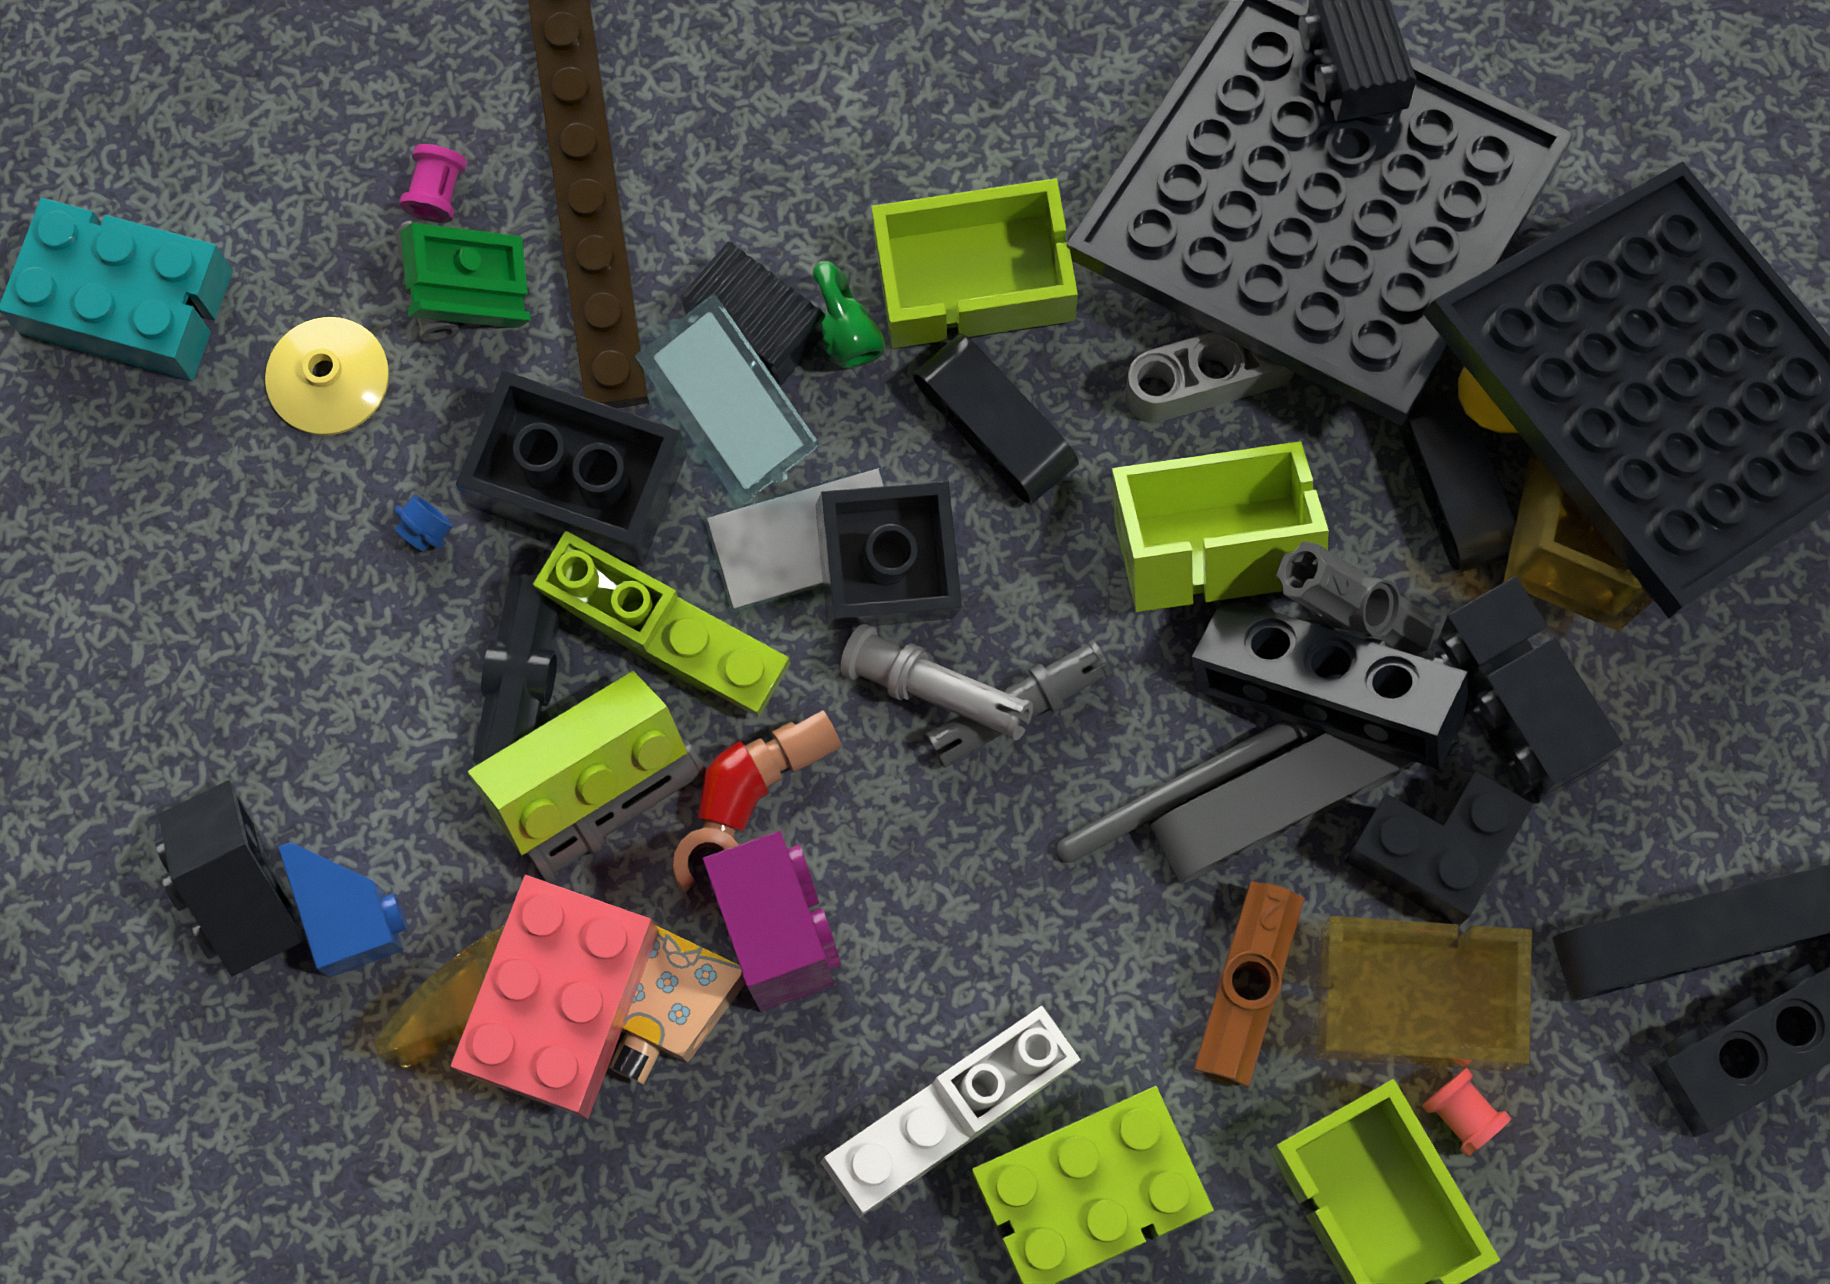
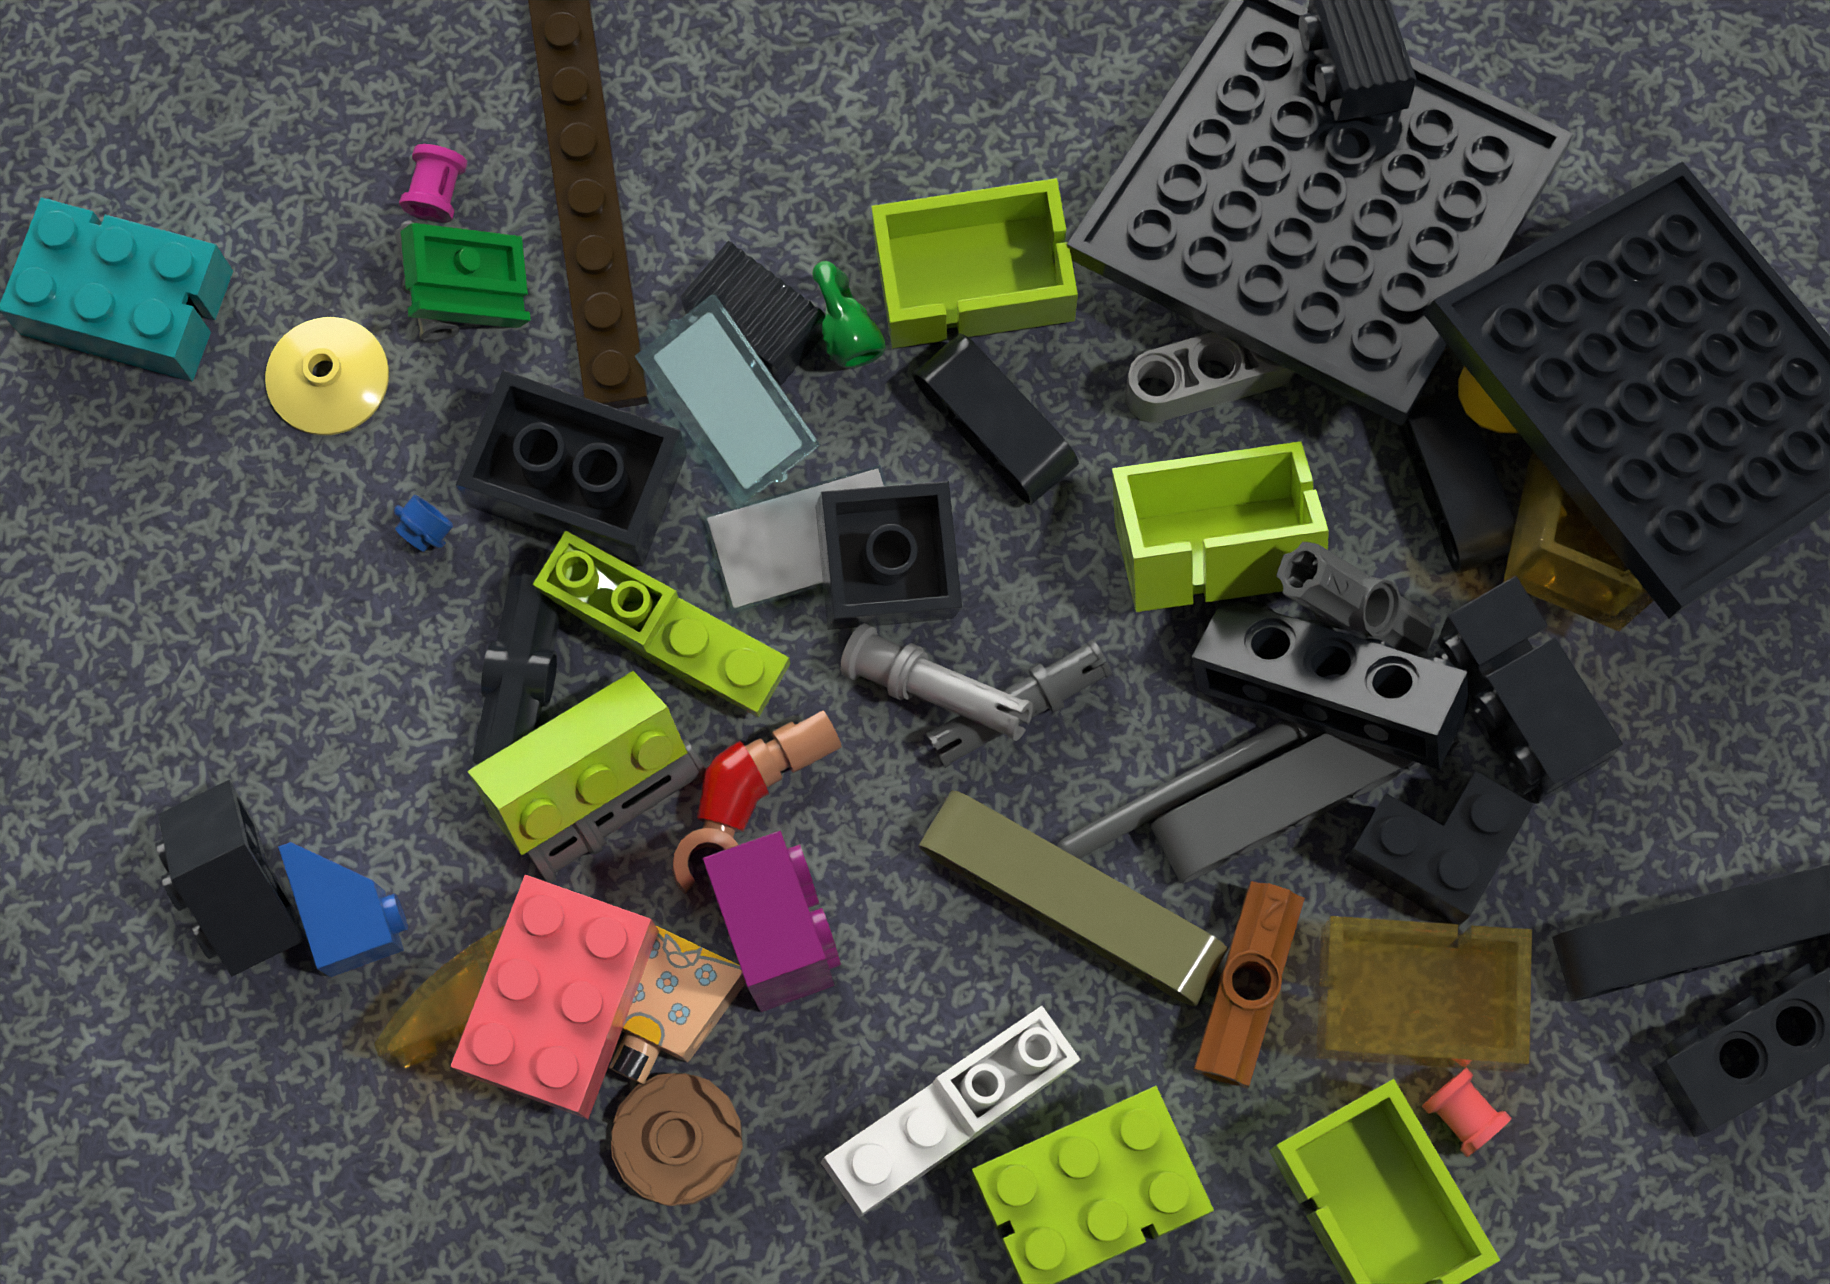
(693, 1153): none -> medium nougat tile
(1073, 898): none -> olive beam

